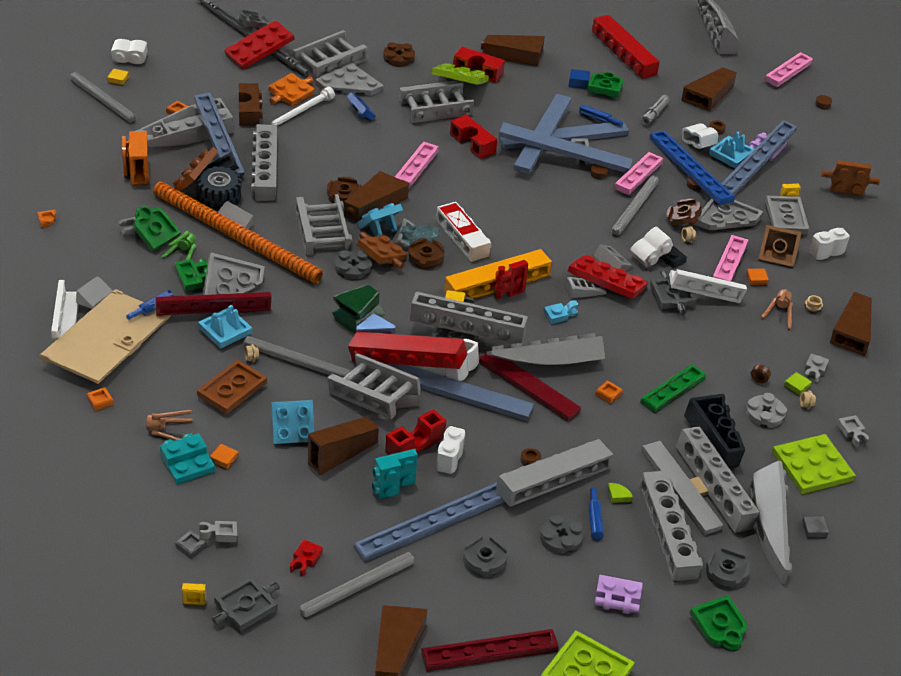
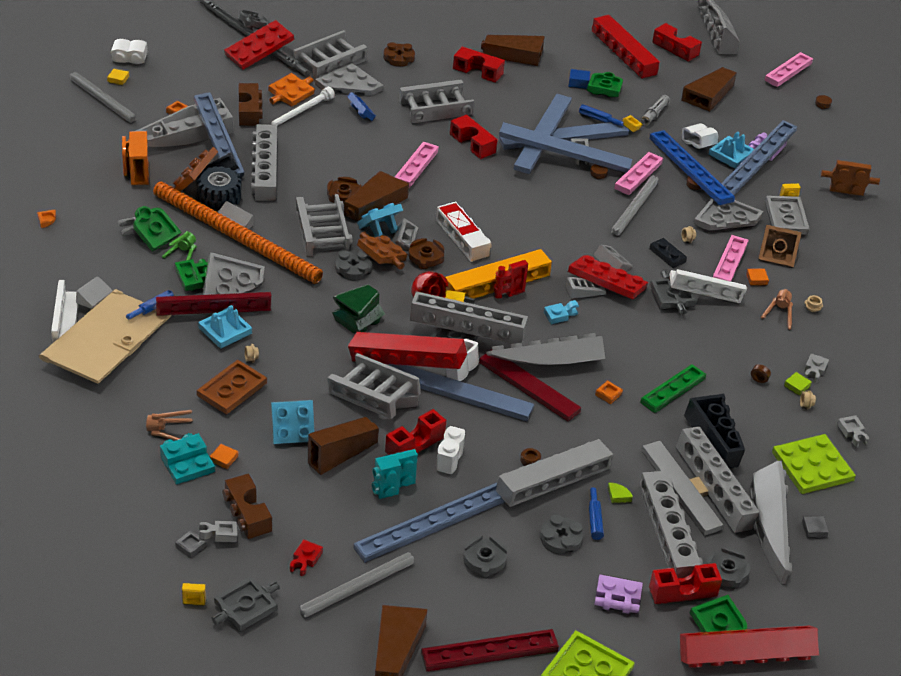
(100, 399): orange tile -> none
(252, 519): none -> reddish brown arch
(296, 358): light grey axle -> none
(376, 324): light blue slope -> none
(420, 231): clear light blue plate -> none
(430, 283): none -> red cylinder
(462, 74): lime plate -> none
(632, 123): none -> yellow tile
(651, 247): white brick -> none
(685, 212): reddish brown plate -> none
(686, 48): none -> red arch
(700, 584): none -> red arch
(718, 125): reddish brown tile -> none
(749, 645): none -> red brick
(767, 402): light grey plate -> none
(829, 243): white brick -> none
(854, 325): reddish brown slope -> none

